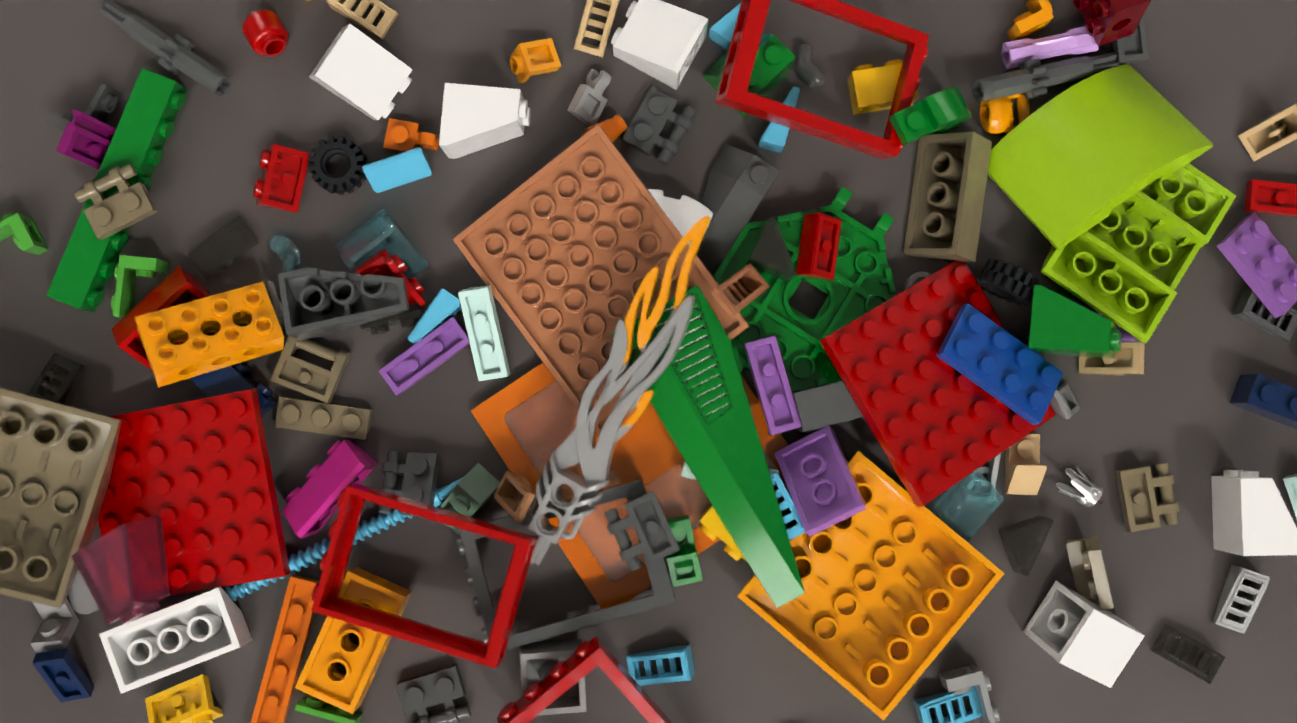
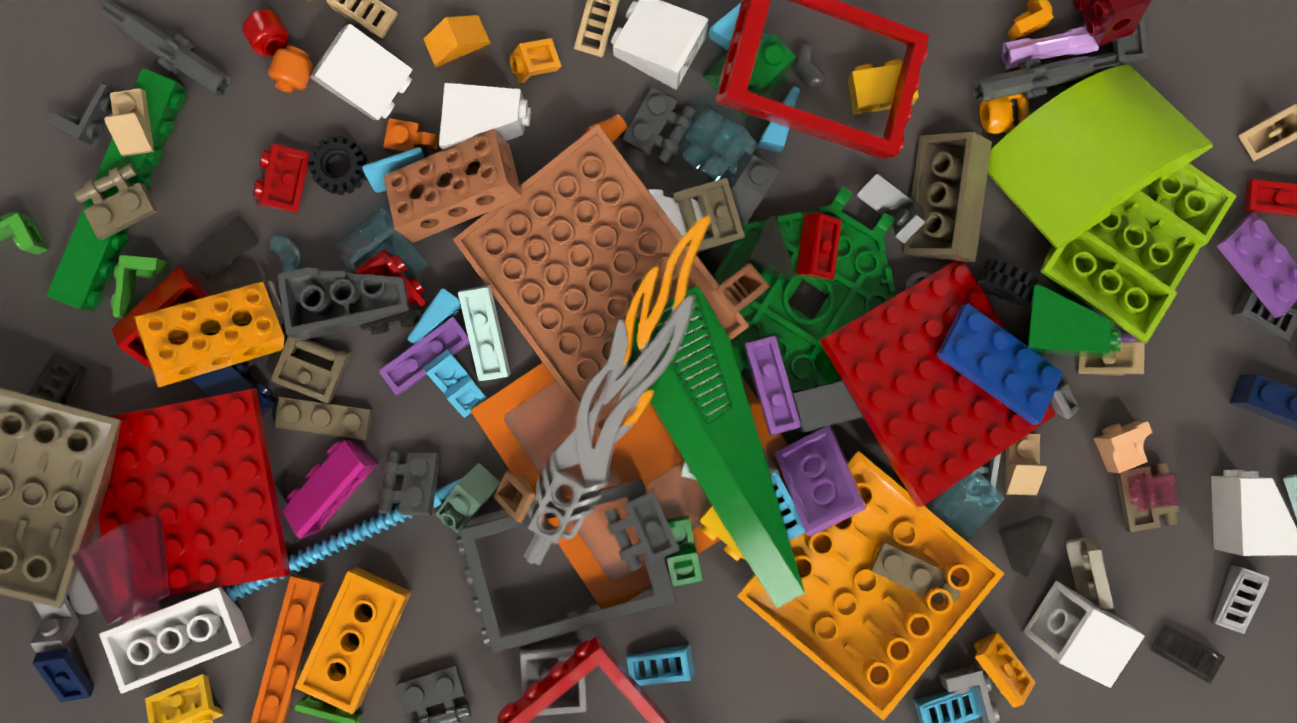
(86, 139): magenta plate -> none
(130, 122): none -> tan slope
(290, 69): none -> orange head
(335, 561): red window -> none
(452, 186): none -> nougat brick
(455, 38): none -> light orange slope
(455, 383): none -> medium azure slope
(588, 99): light grey plate -> none
(718, 141): none -> clear light blue hips
(719, 205): none -> dark tan plate
(888, 198): none -> bracket
(912, 572): none -> dark tan plate
(935, 114): green arch -> none
(1004, 669): none -> light orange bracket
(1085, 492): flat silver piece -> none
(1123, 446): none -> light nougat brick
(1154, 491): none -> clear pink bracket

